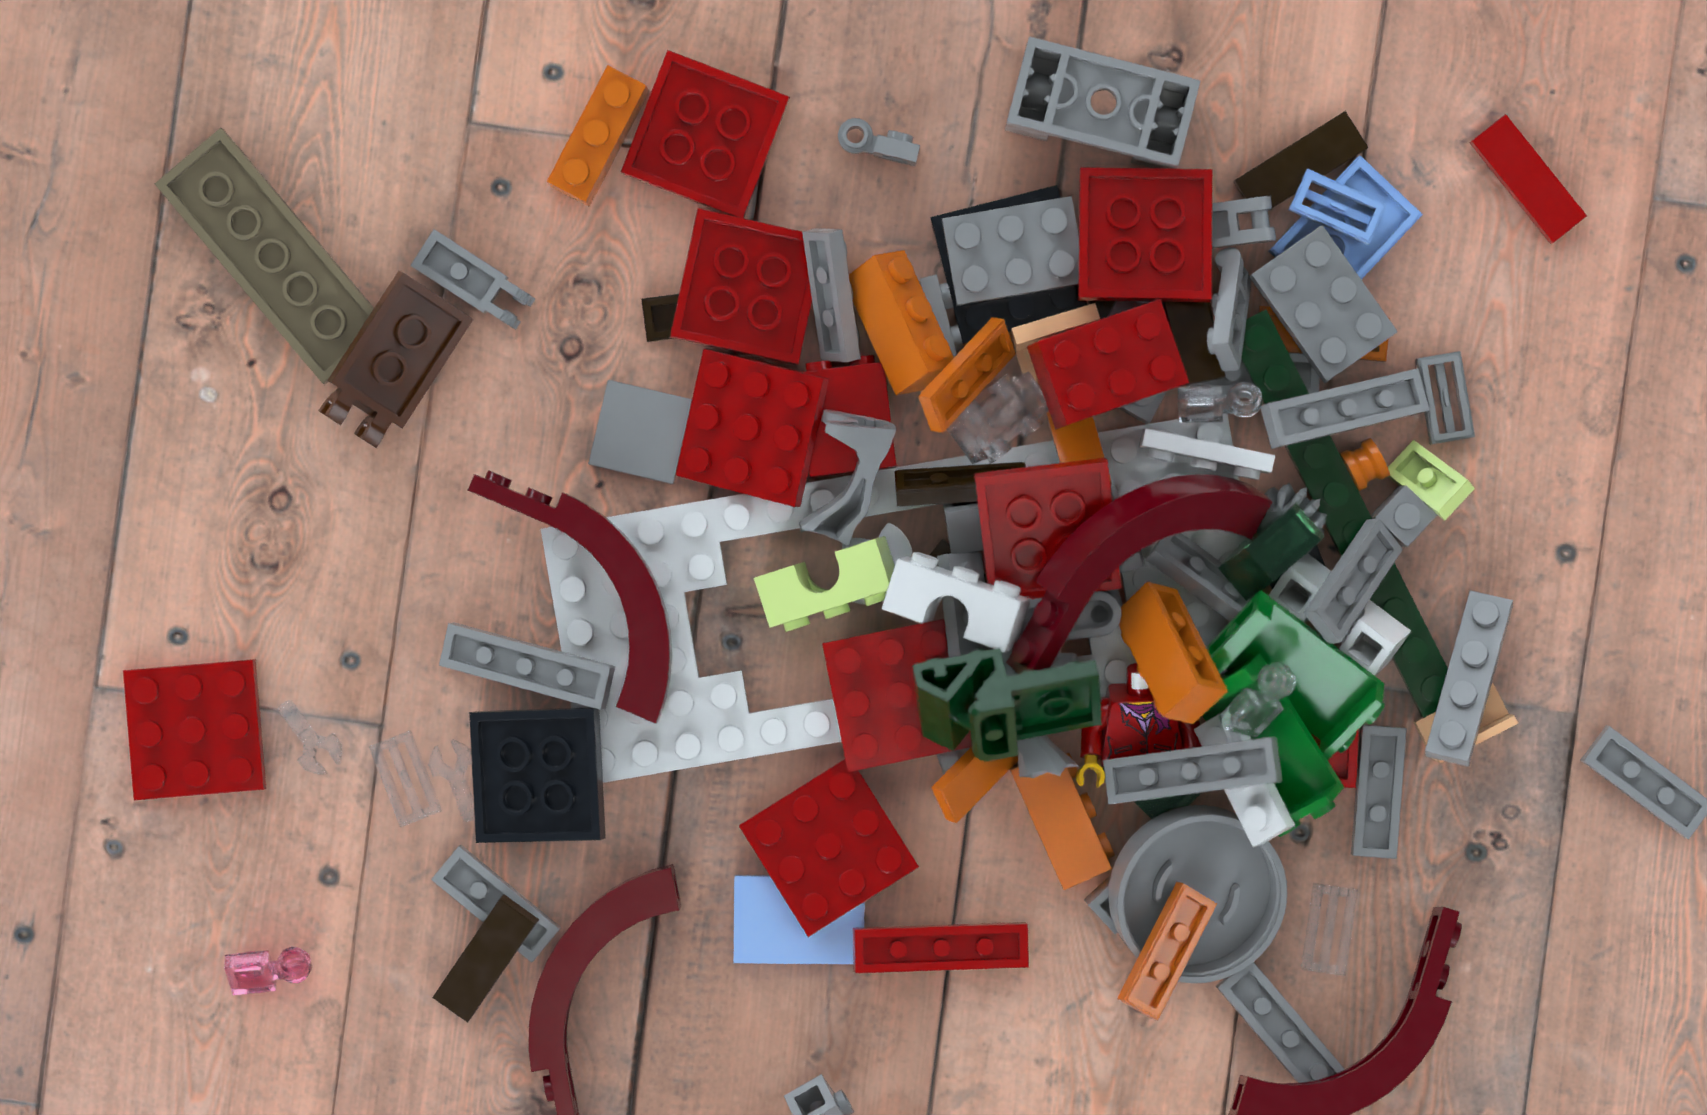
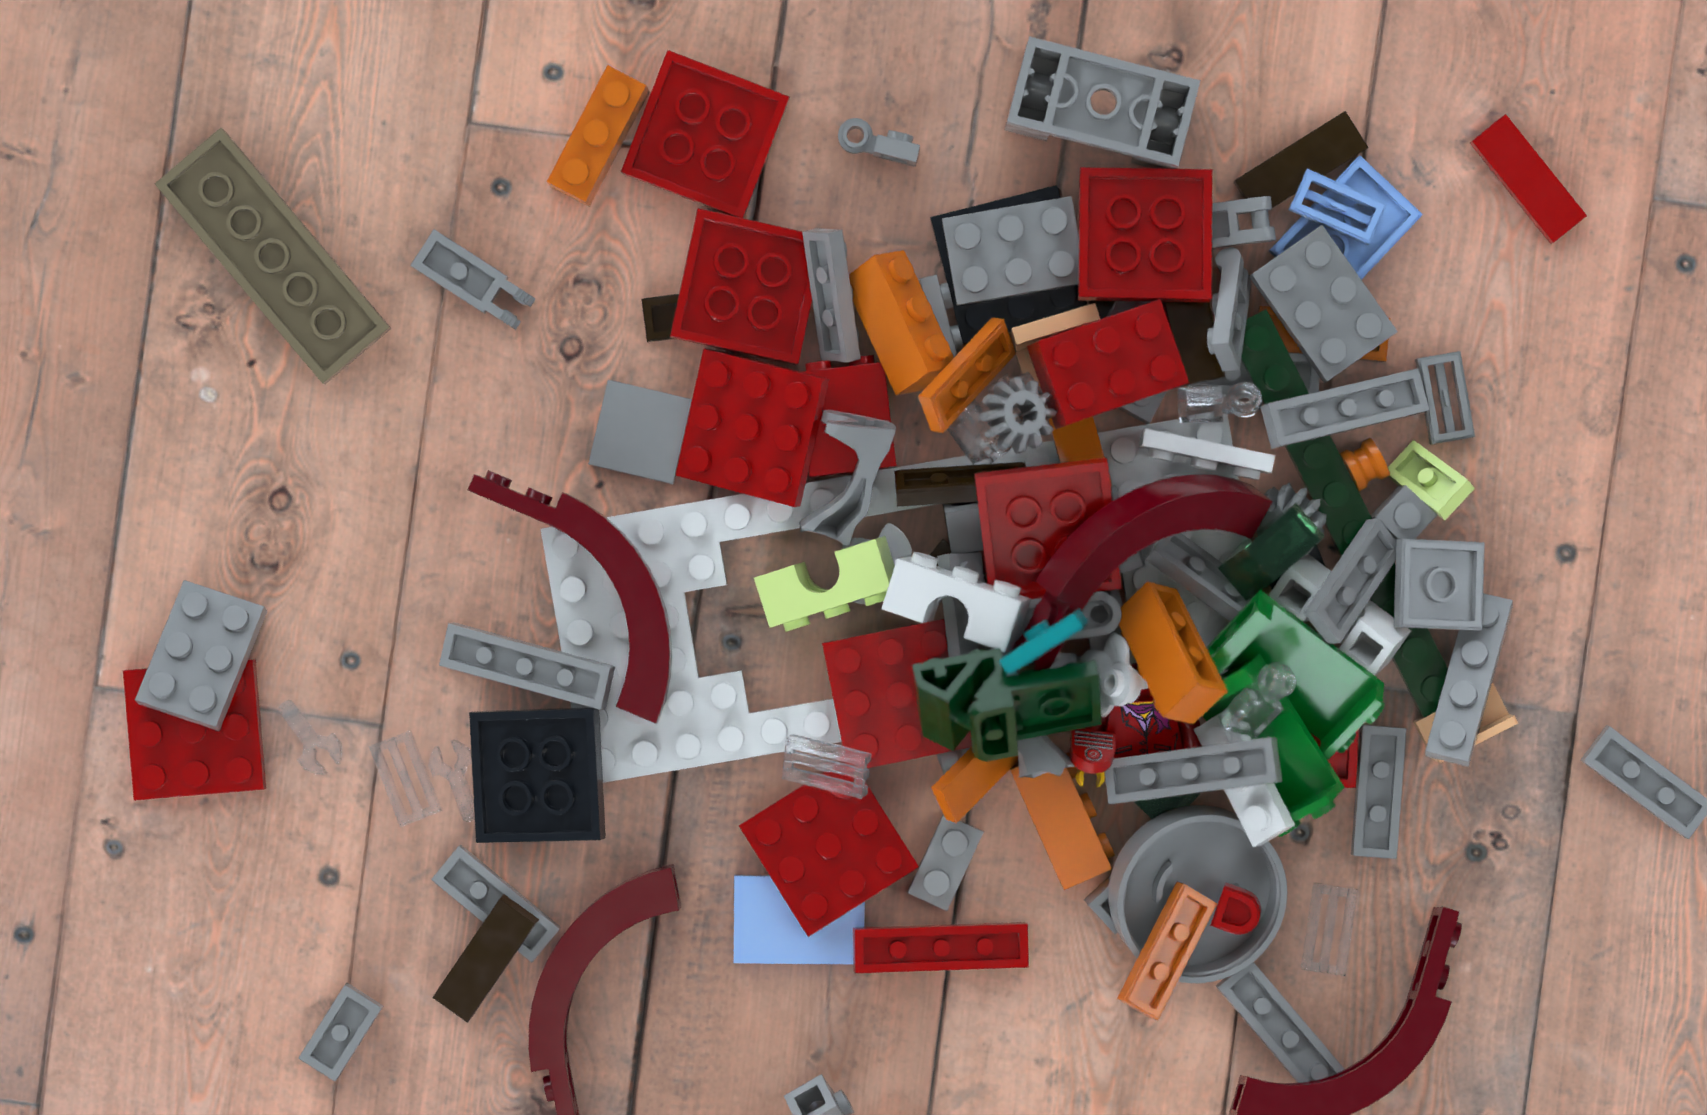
(201, 655): none -> light grey plate
(257, 973): clear pink plate -> none
(340, 1032): none -> light grey plate
(395, 357): reddish brown tile -> none
(859, 771): none -> clear tile
(945, 862): none -> light grey plate
(1033, 412): none -> light grey gear
(1042, 639): none -> teal plate
(1092, 750): none -> red tile
(1118, 679): none -> white plate
(1236, 910): none -> red tile
(1439, 584): none -> light grey tile

